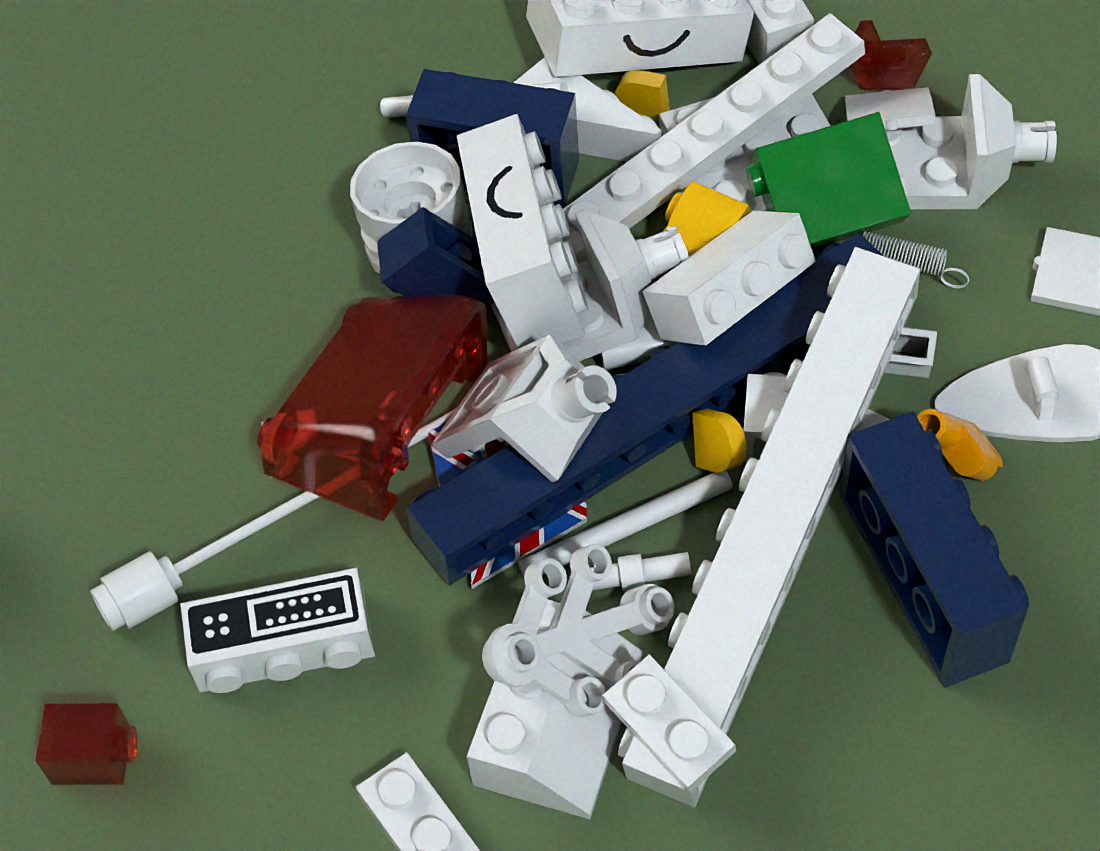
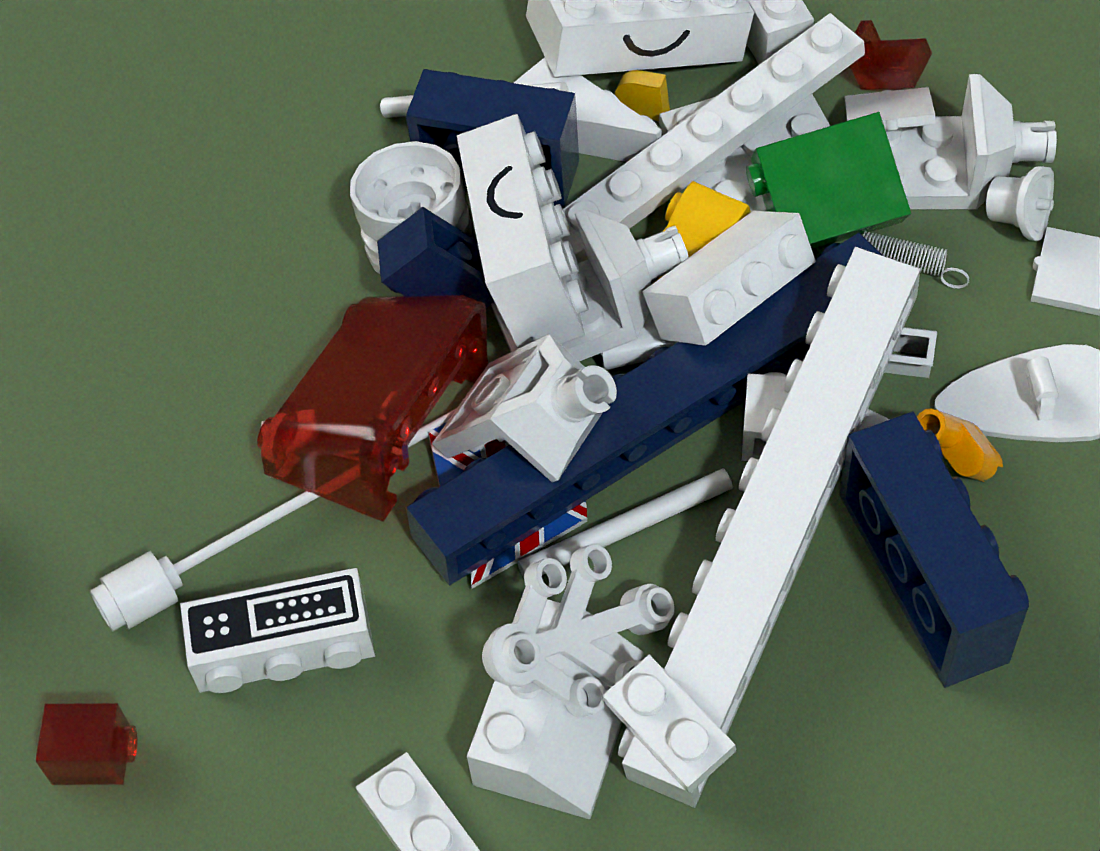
(634, 571): white bar -> none
(718, 441): yellow tile -> none
(1023, 201): none -> white piece

